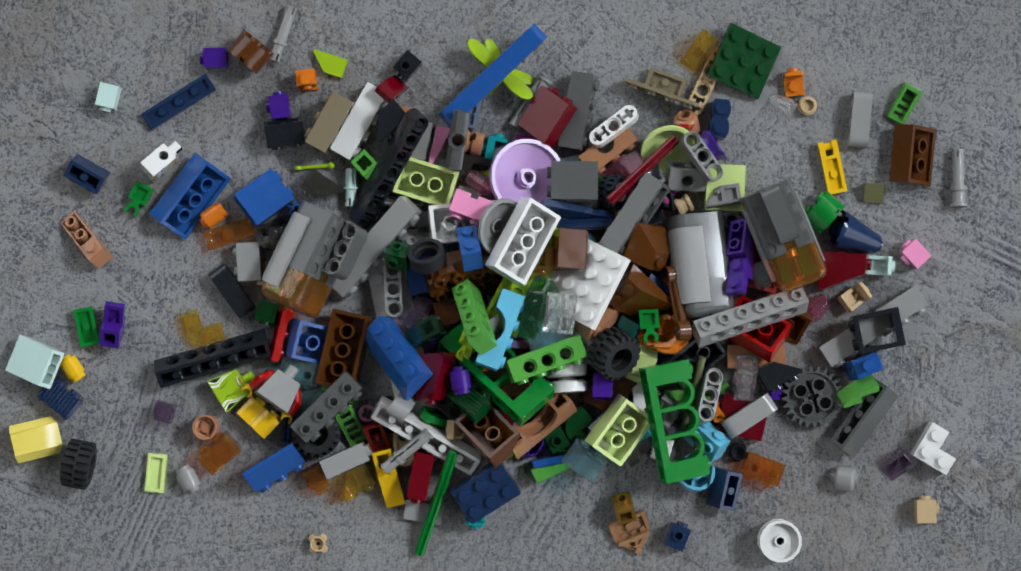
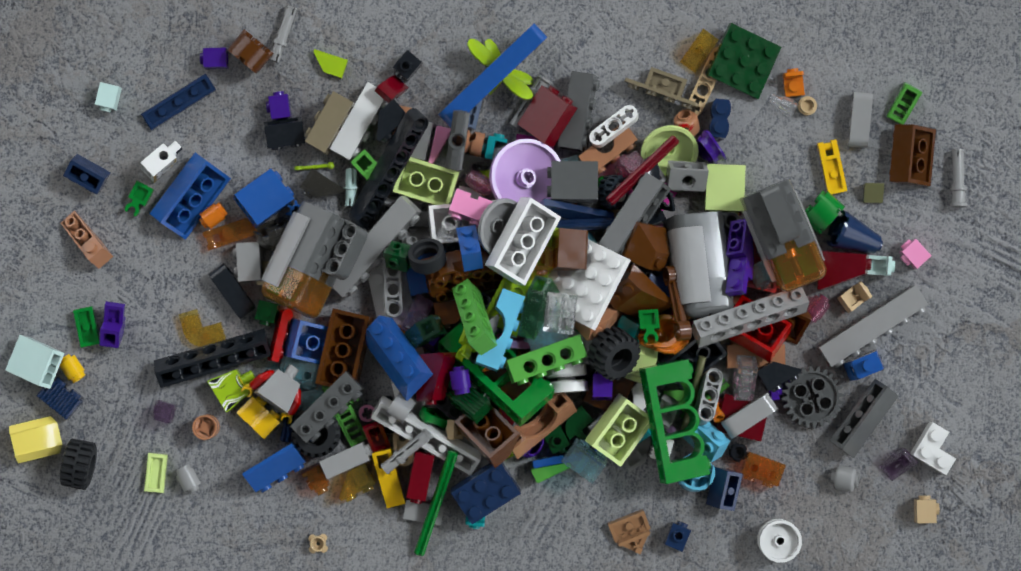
(218, 452): clear orange brick -> none
(306, 80): orange brick -> none
(623, 507): pearl gold brick -> none
(683, 204): tan wheel -> none
(692, 152): light grey beam -> none
(725, 195): light grey tile -> none
(853, 393): bright green slope -> none
(895, 320): black window -> none

